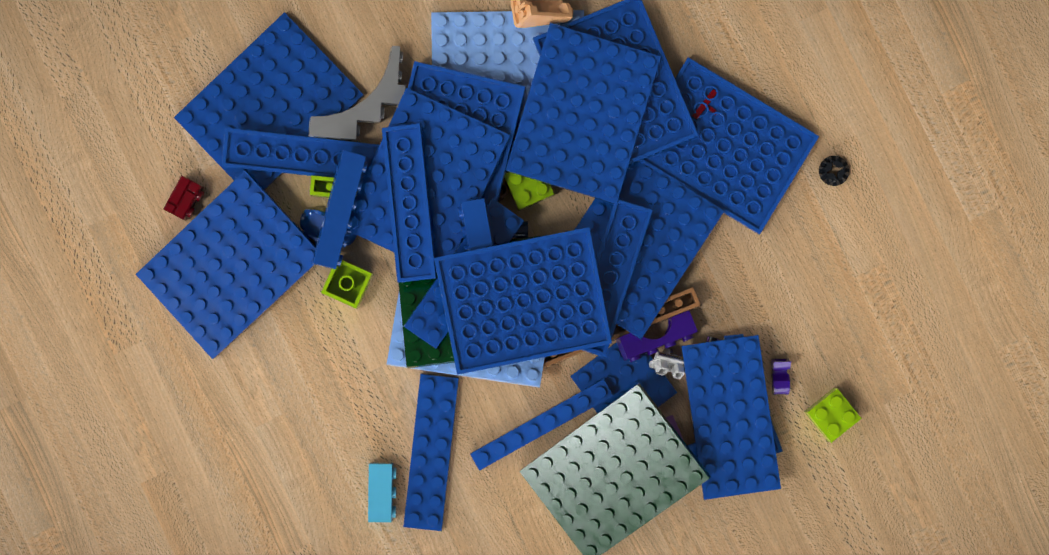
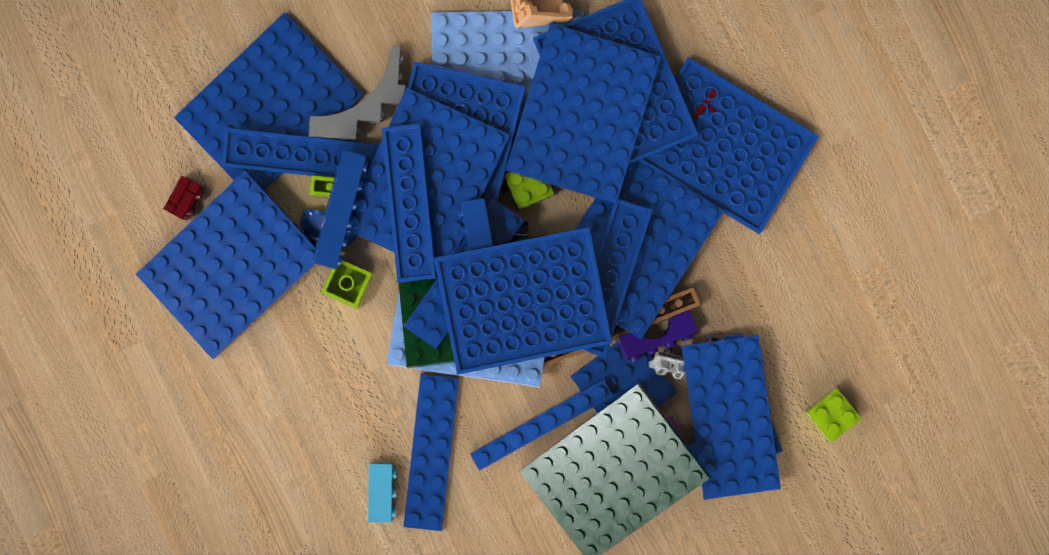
(780, 377): dark purple leg -> none
(830, 179): black gear -> none

